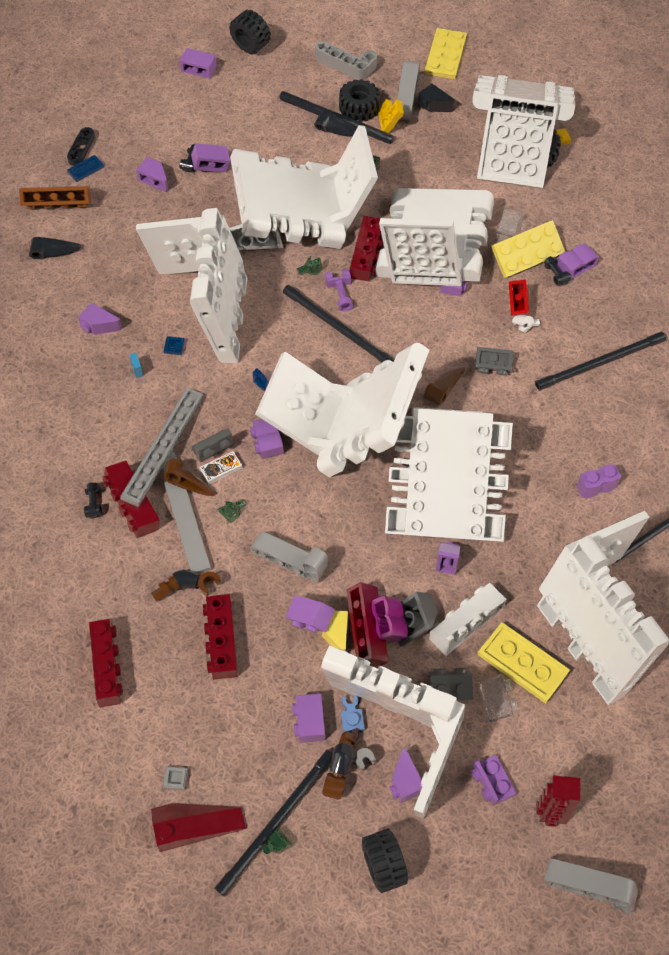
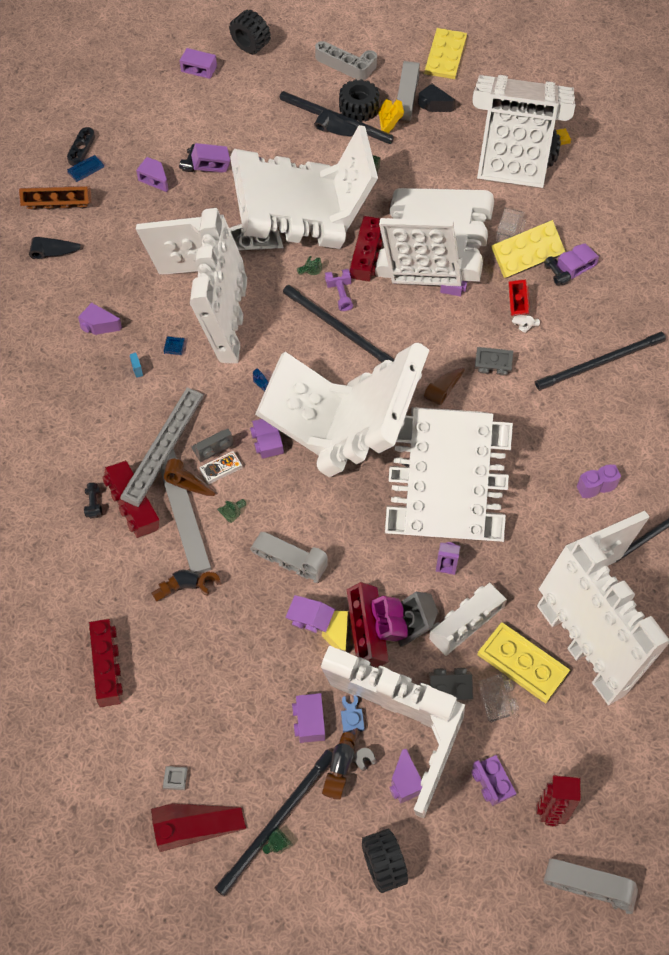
(221, 637): dark red brick -> none

